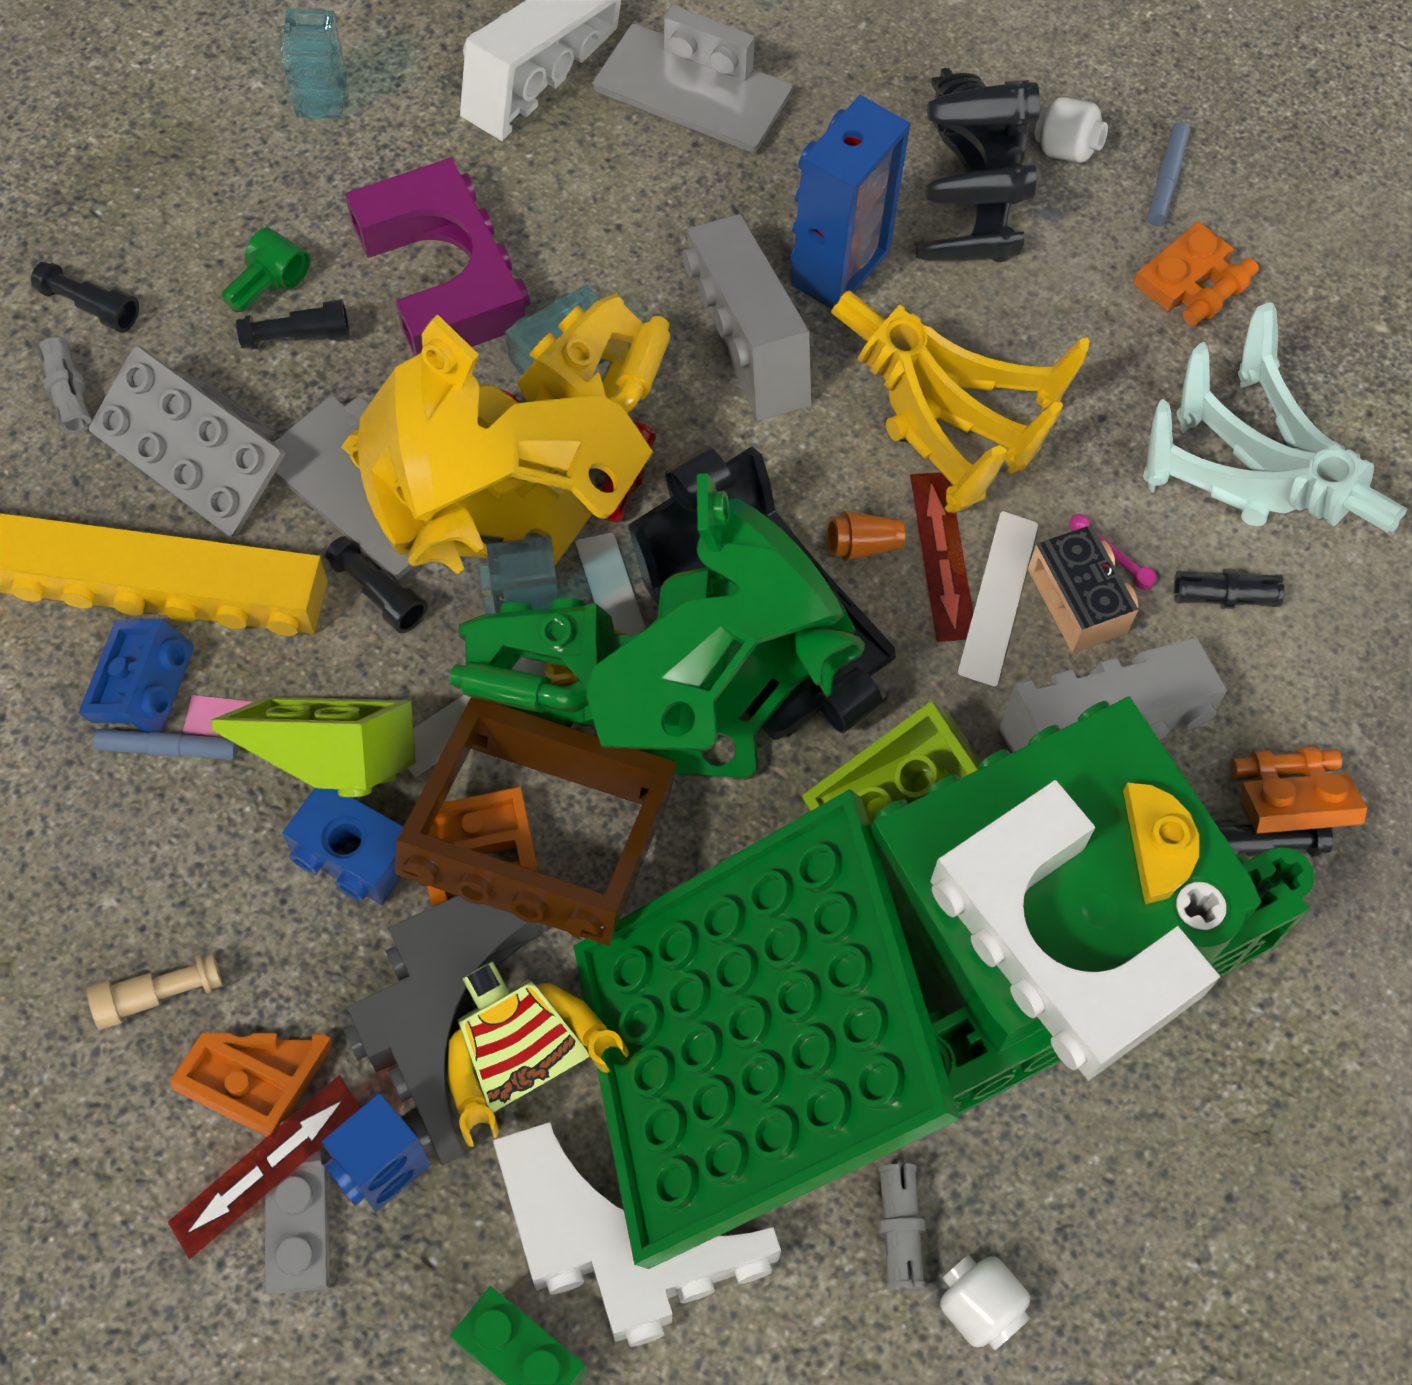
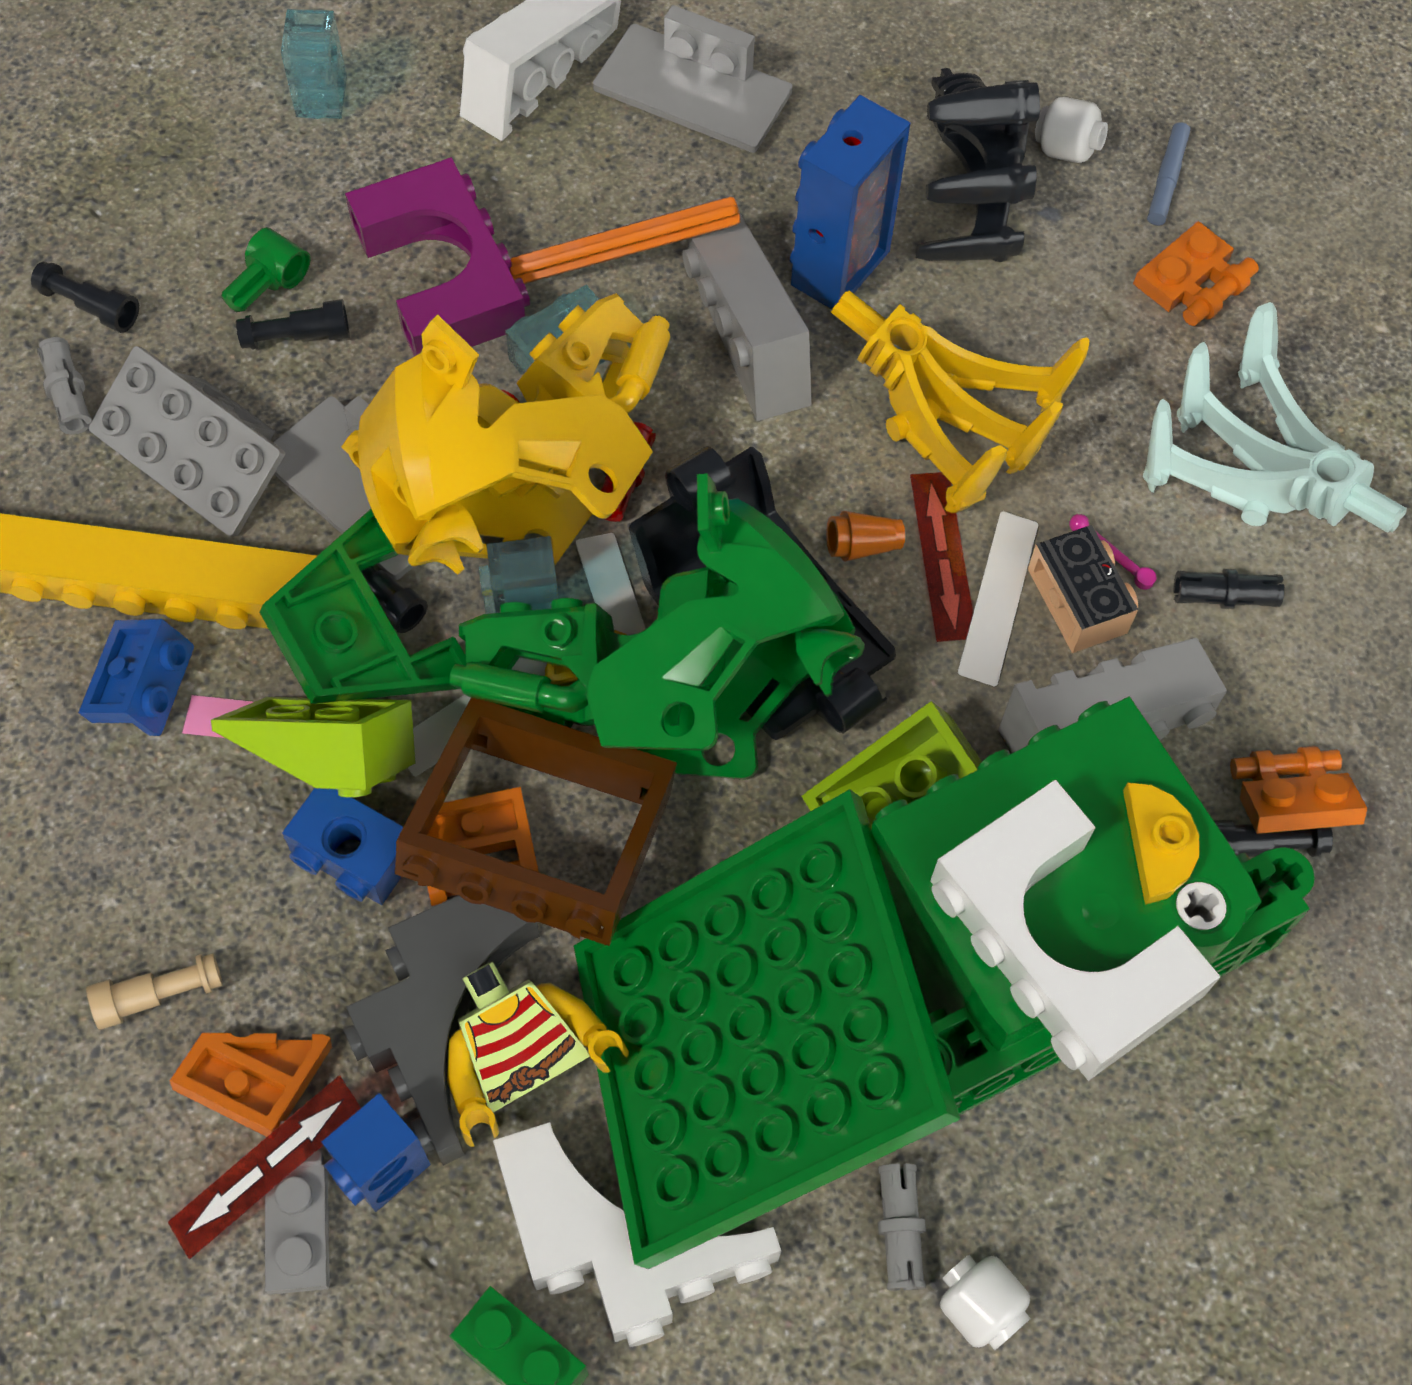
(165, 744): sand blue piece -> none
(340, 634): none -> green wing
(626, 240): none -> orange axle

